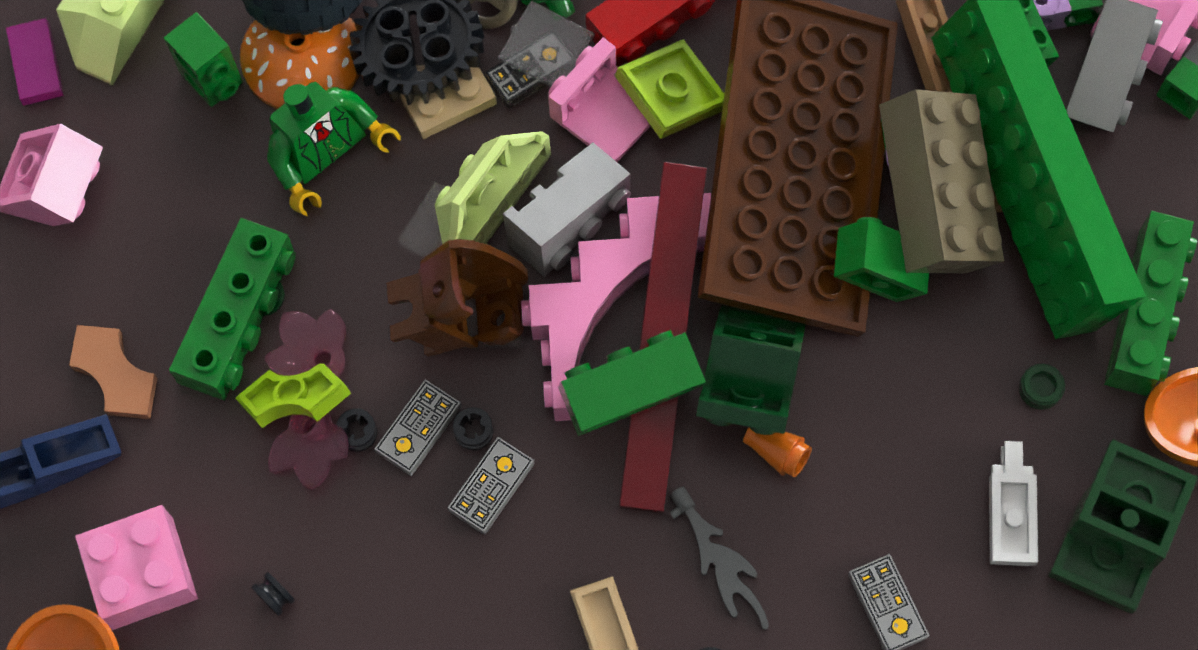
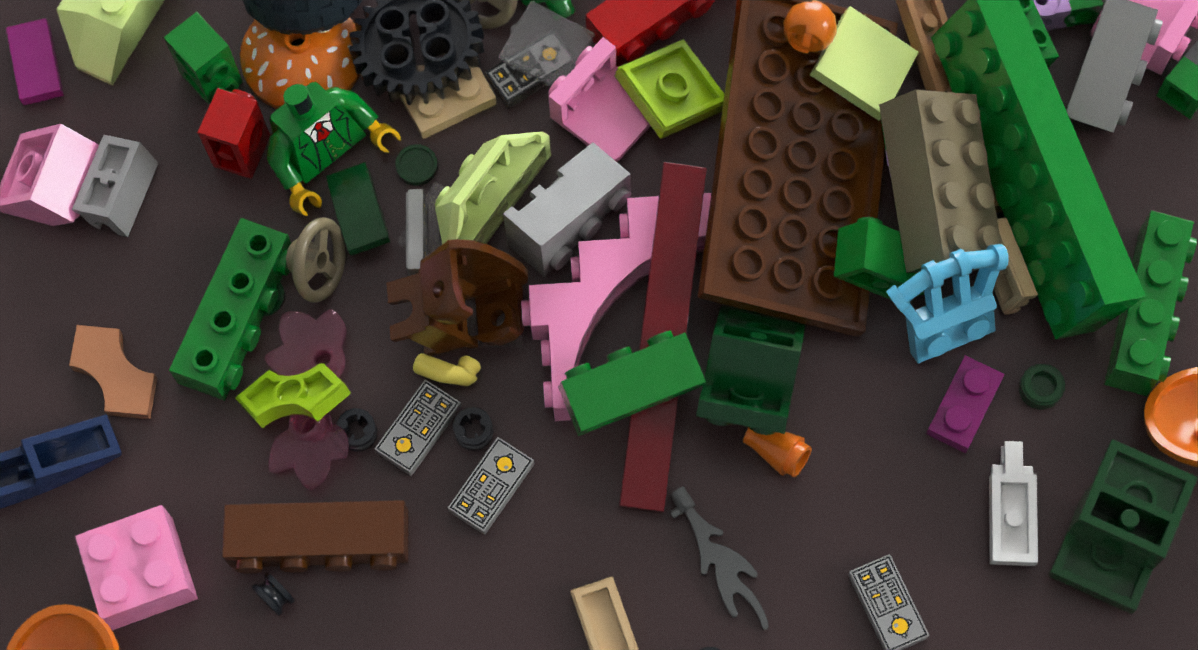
(115, 184): none -> light grey hinge
(234, 132): none -> red brick
(308, 258): none -> dark tan piece
(315, 535): none -> reddish brown brick
(358, 209): none -> dark green slope
(416, 164): none -> dark green piece
(416, 229): none -> light grey tile
(444, 372): none -> light yellow arm
(810, 26): none -> orange piece
(864, 63): none -> yellowish green tile
(956, 318): none -> medium azure plate
(965, 404): none -> magenta plate
(1014, 283): none -> tan tile

